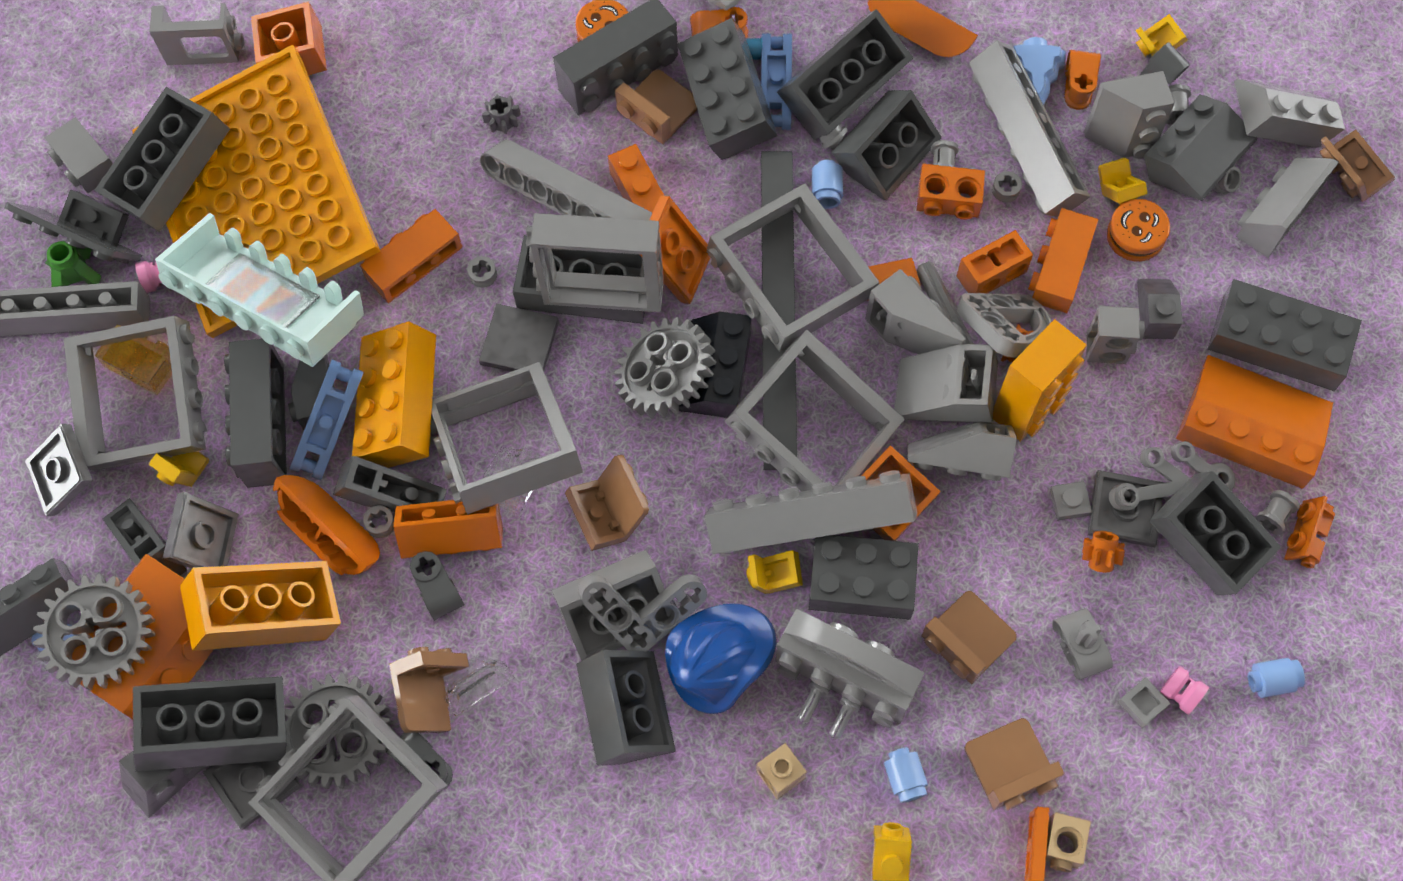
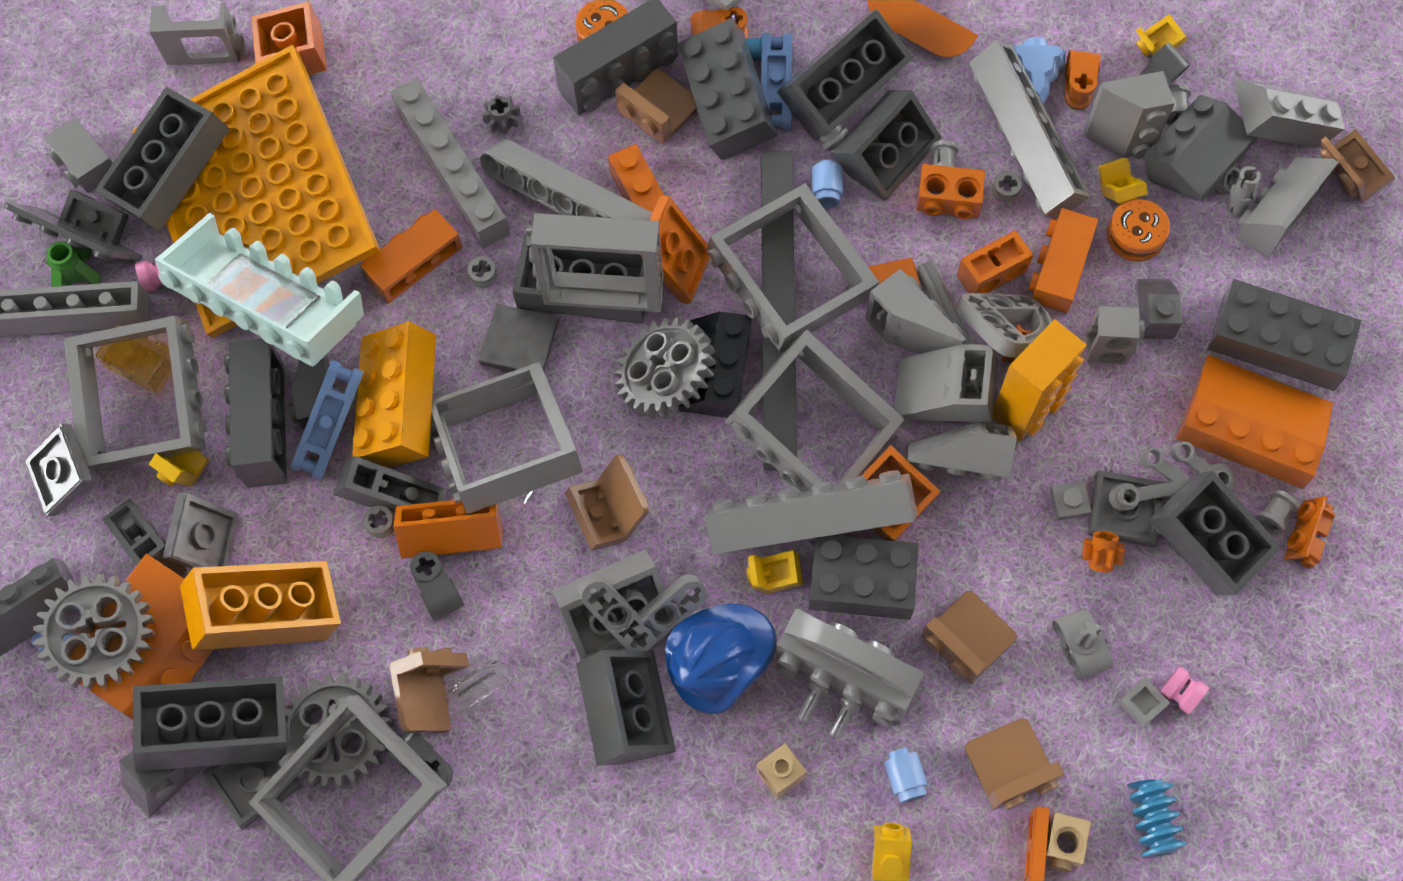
(325, 526): orange brick -> none
(450, 163): none -> light grey brick
(1156, 817): none -> dark azure piece
(1243, 191): none -> light grey pin
(1276, 677): light blue brick -> none

